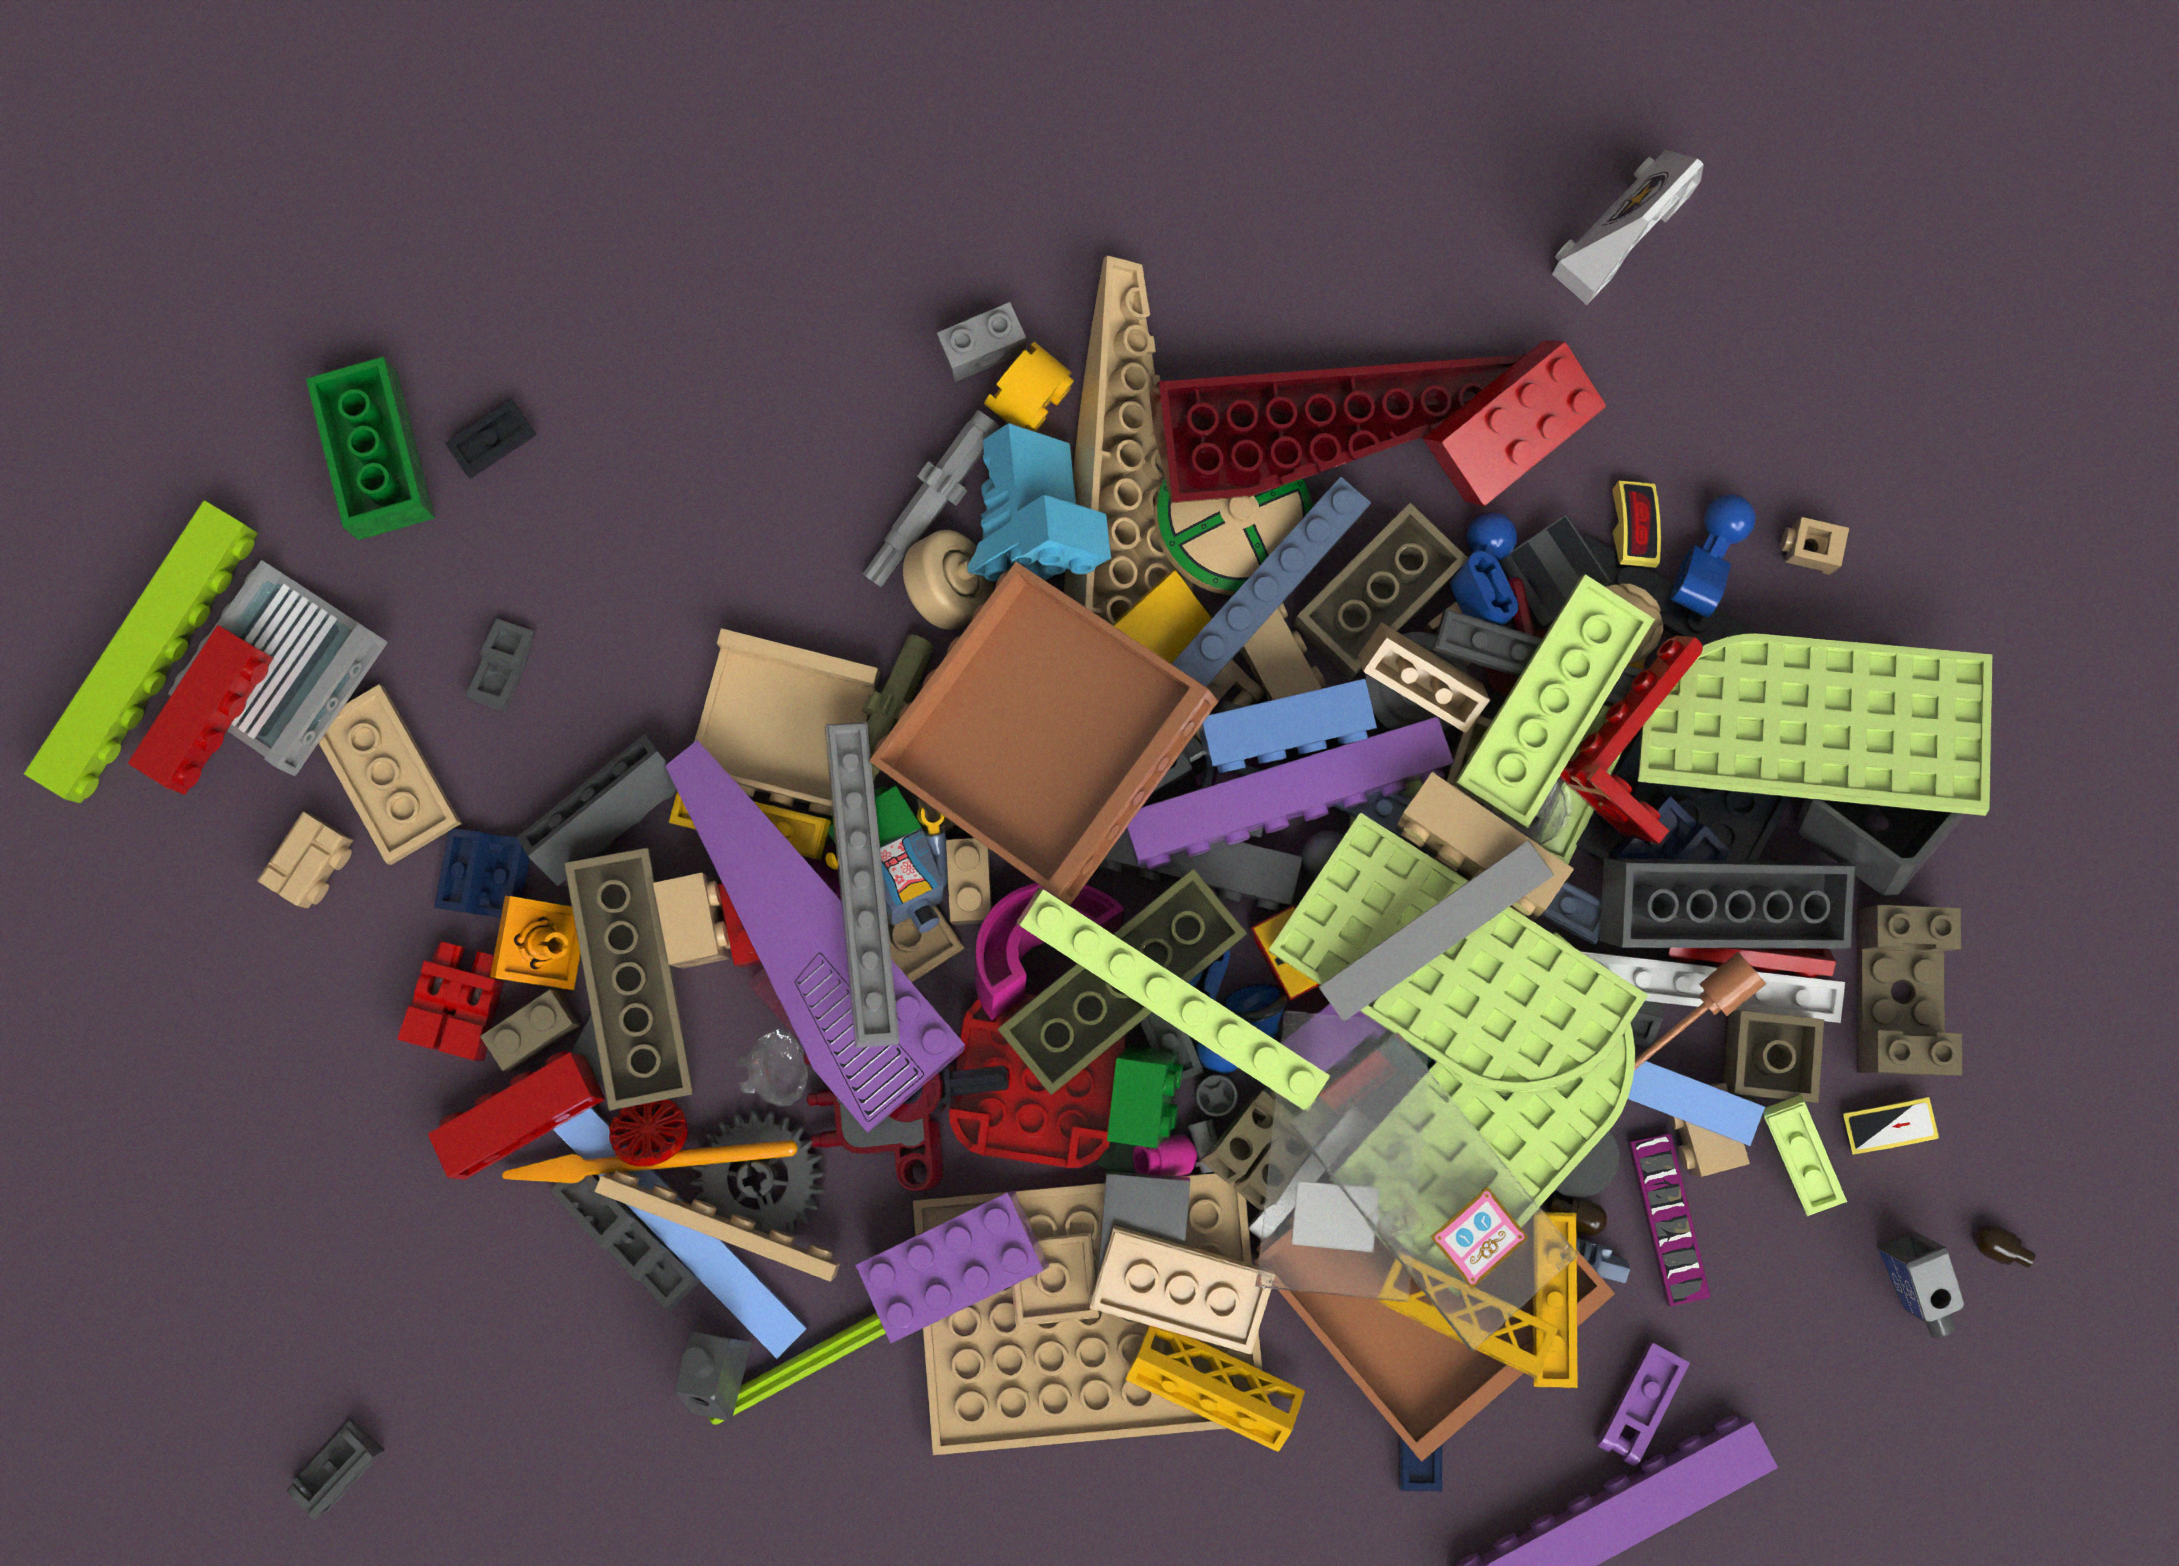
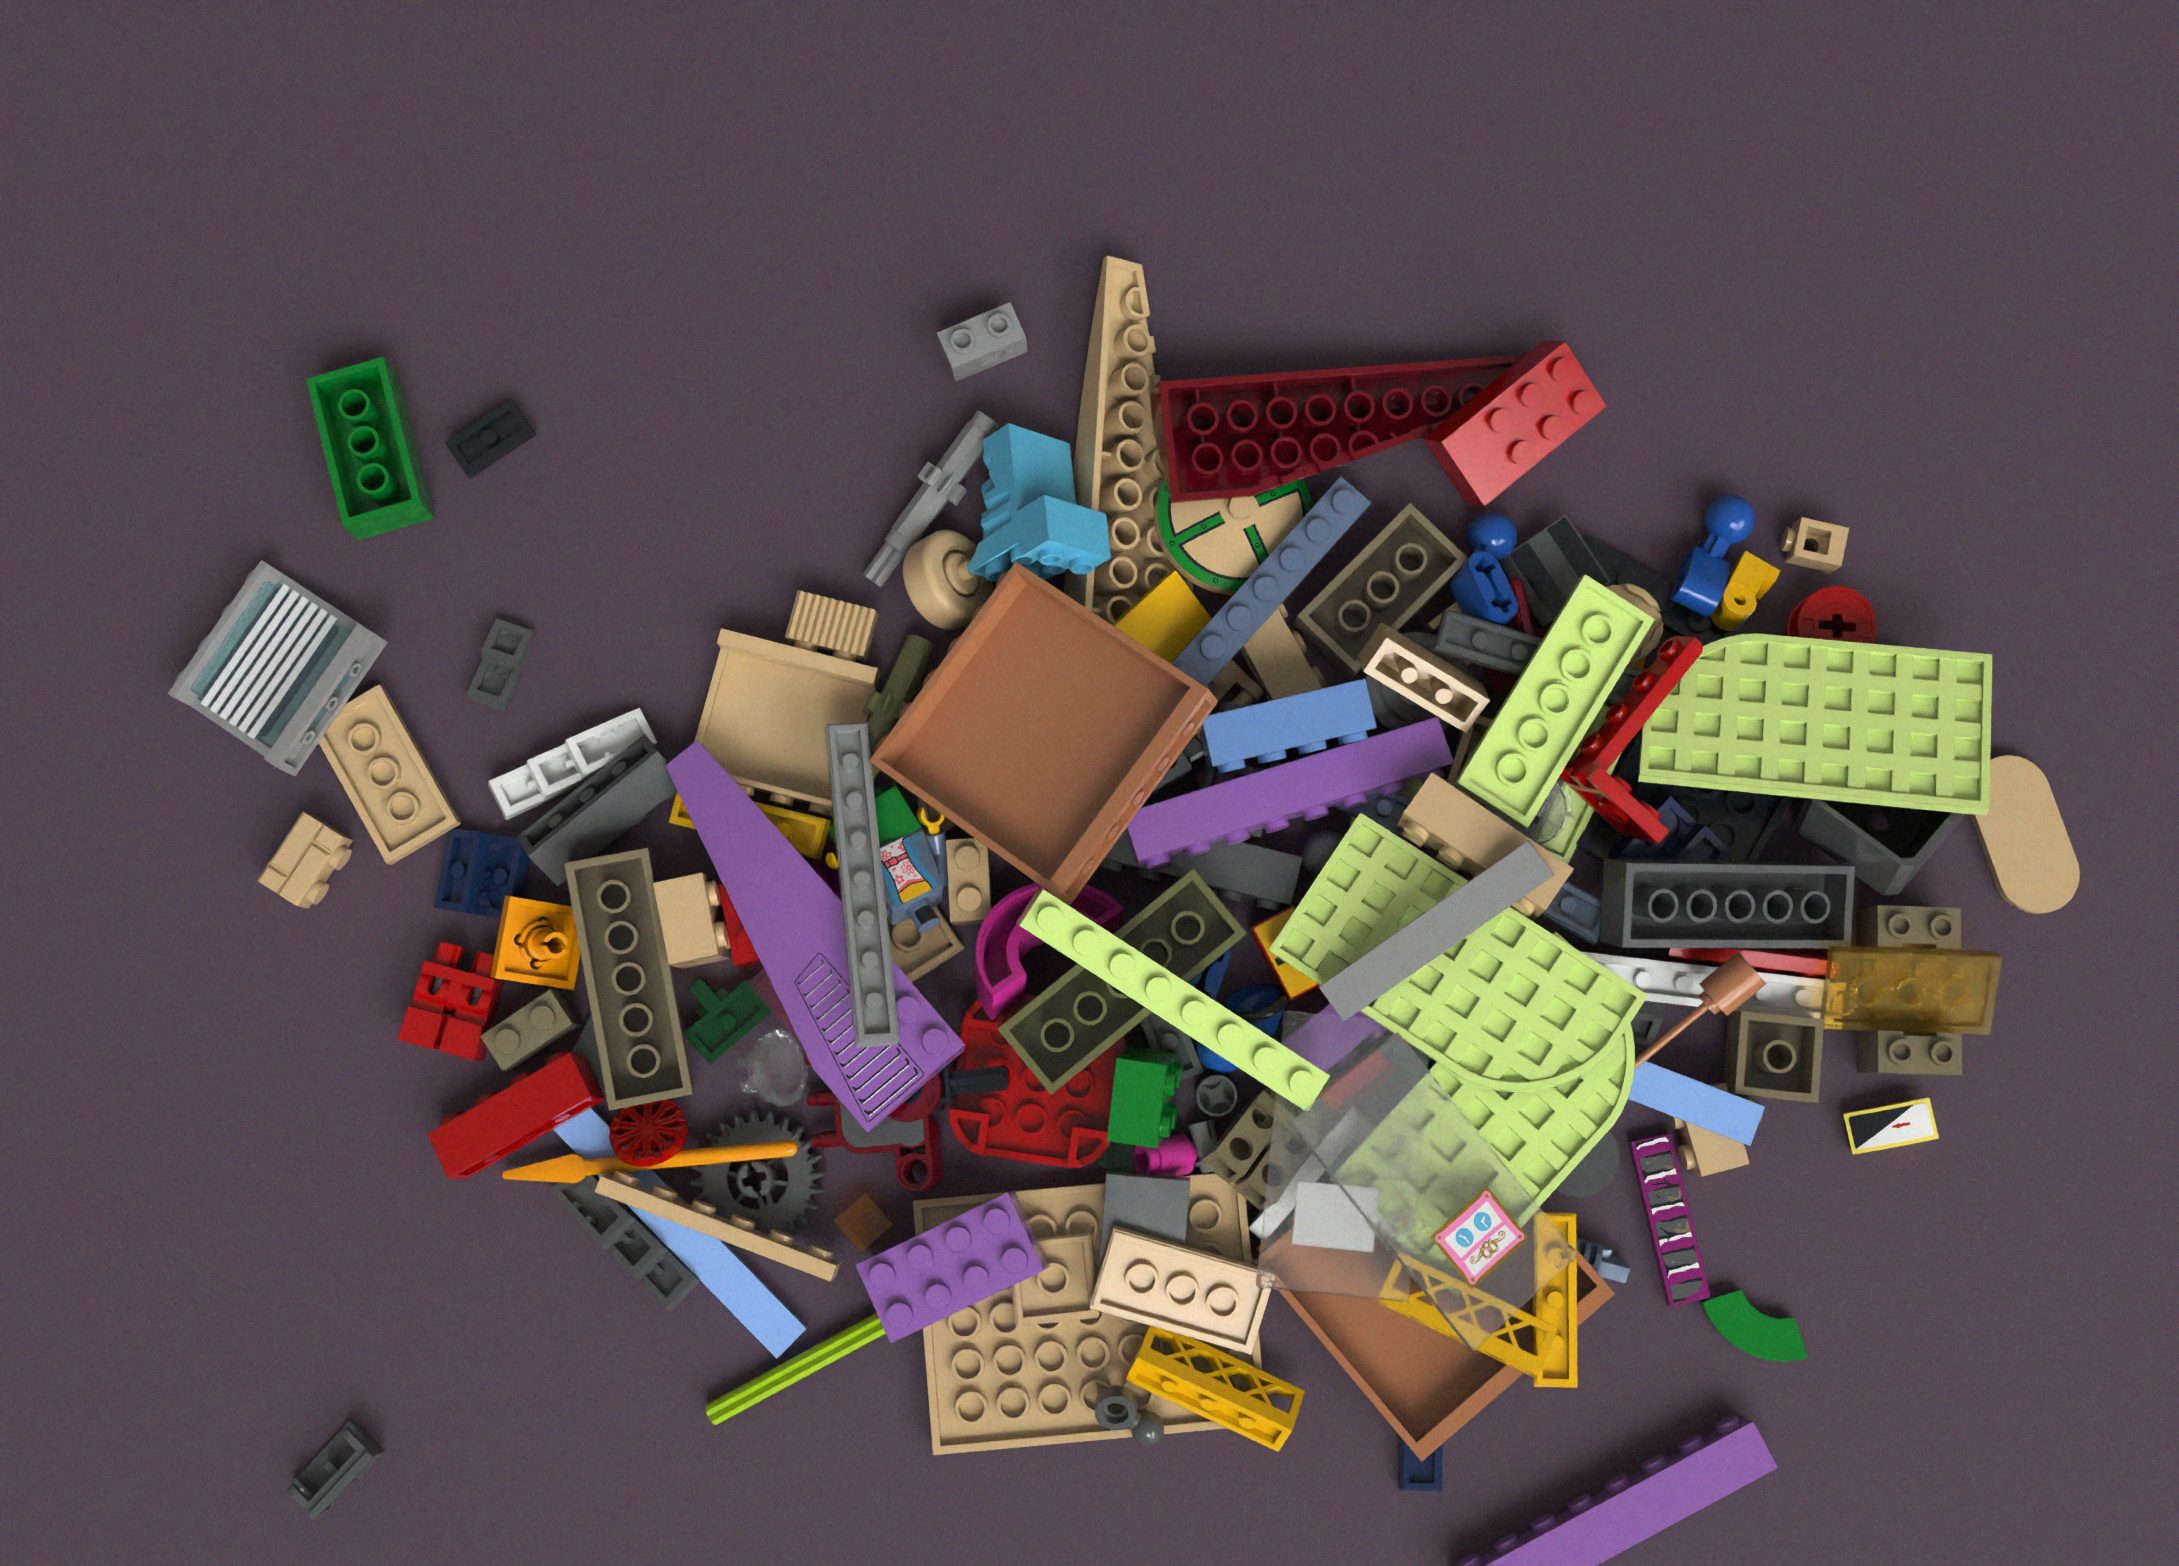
(141, 654): lime brick -> none
(201, 711): red brick -> none
(567, 765): none -> white slope
(713, 1373): dark grey torso -> none
(723, 1017): none -> dark green hinge
(831, 626): none -> tan brick
(863, 1222): none -> clear orange plate
(1029, 388): yellow brick -> none
(1145, 1427): none -> dark grey plate
(1590, 1216): dark brown cylinder -> none
(1639, 526): slope -> none
(1643, 1402): medium lavender plate -> none
(1655, 195): white wedge -> none
(1746, 581): none -> yellow leg
(1752, 1331): none -> green tile
(1804, 1155): yellowish green tile -> none
(1840, 608): none -> red piece
(1910, 989): none -> clear yellow plate
(1923, 1280): dark grey torso -> none
(2002, 1246): dark brown cylinder -> none
(2026, 838): none -> tan tile

